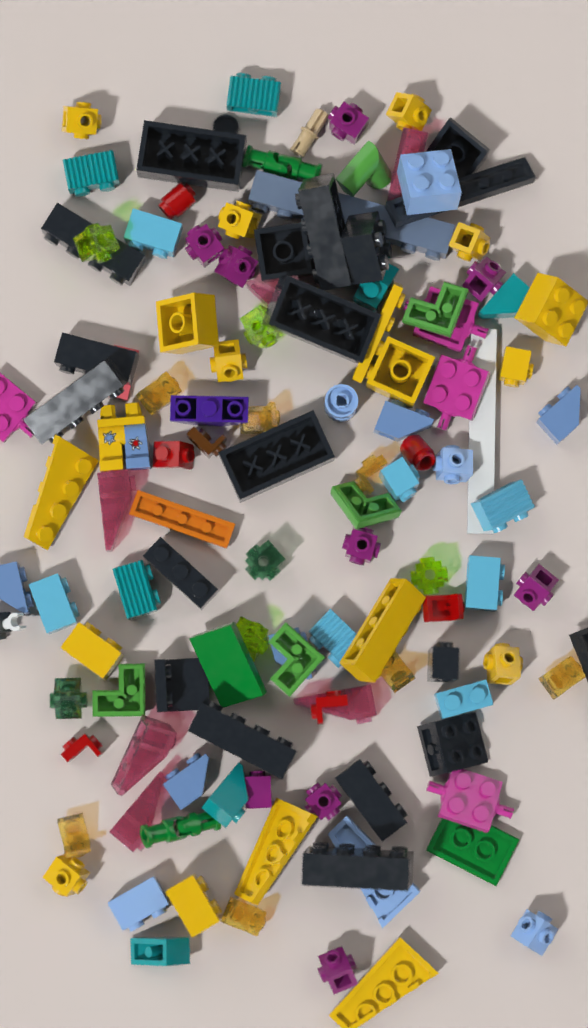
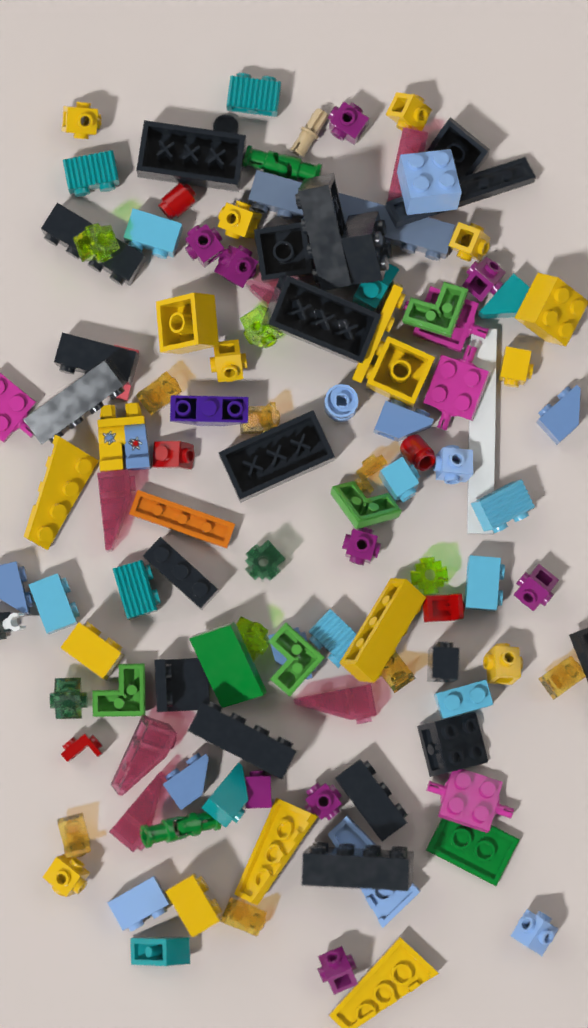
(202, 439): reddish brown bracket -> none
(332, 699): red bracket -> none
(364, 168): bright green brick -> none

